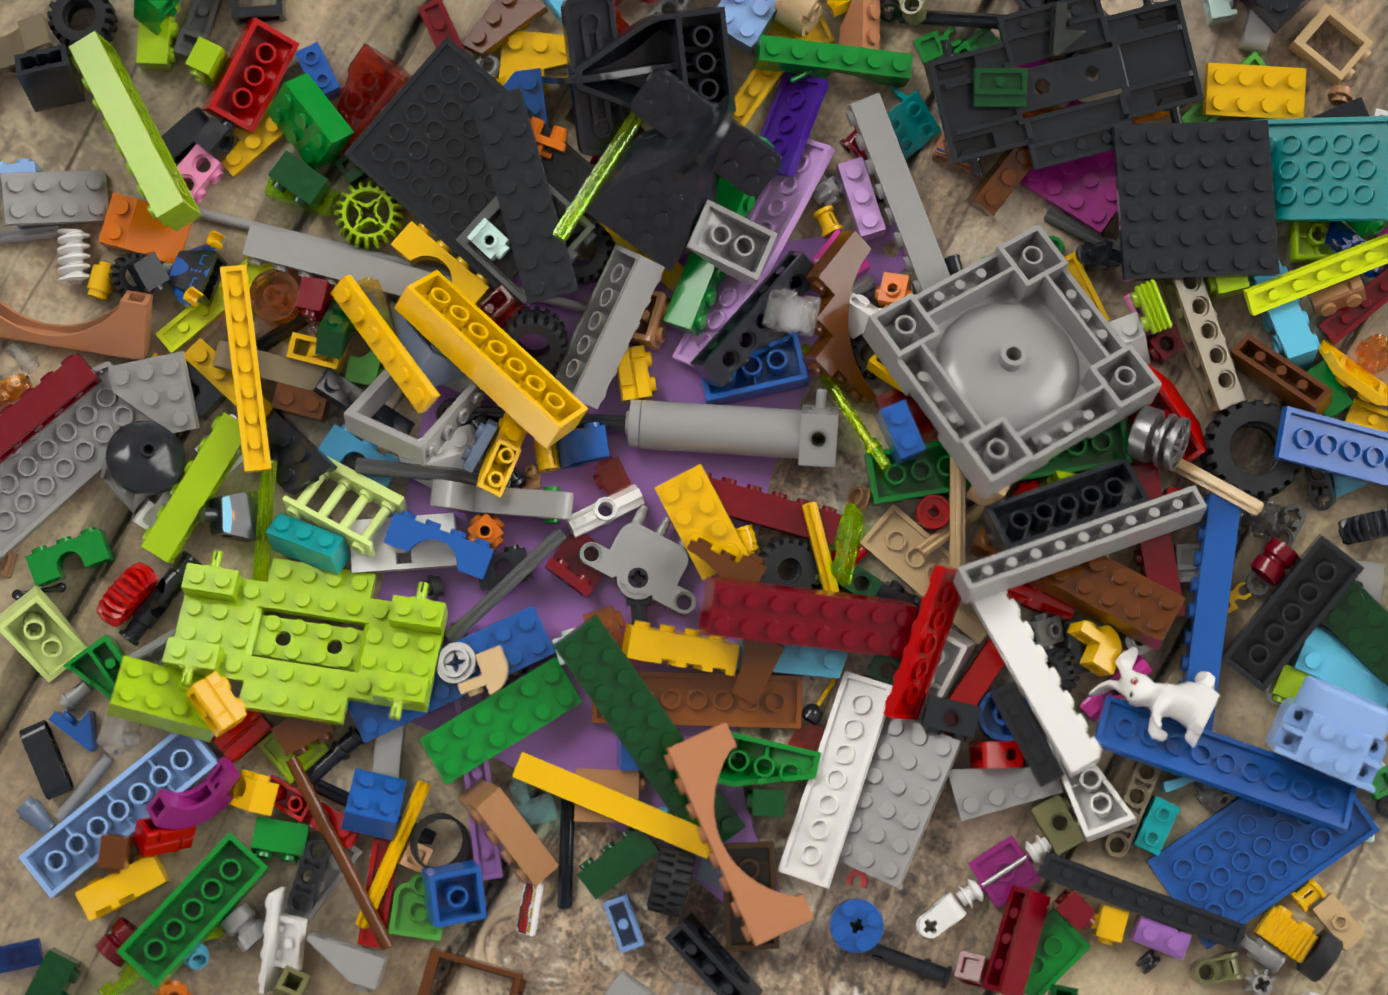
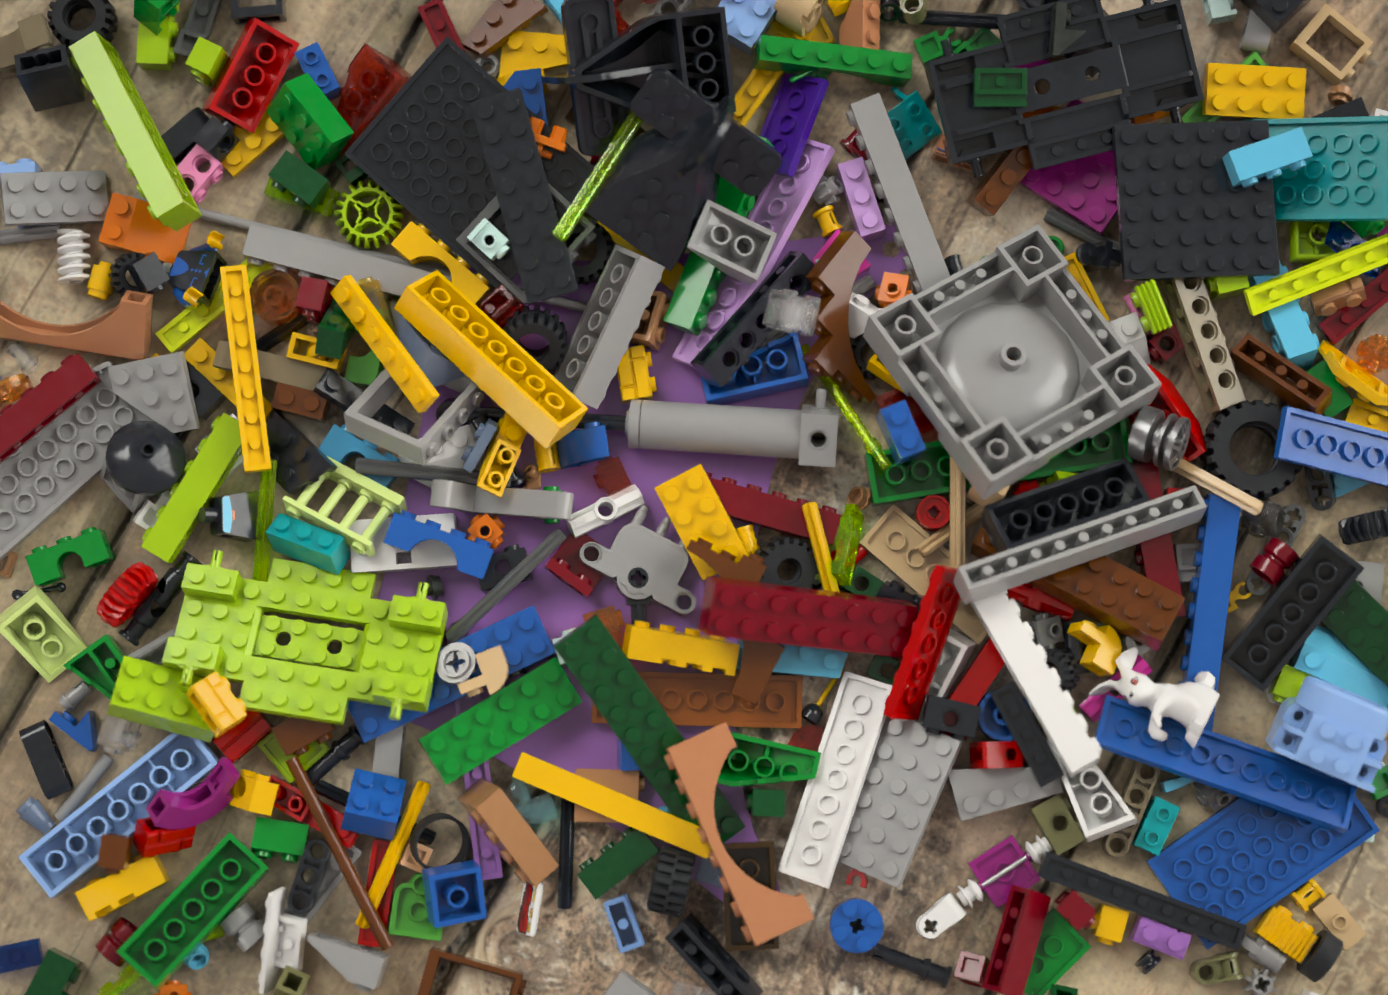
(1267, 158): none -> medium azure brick

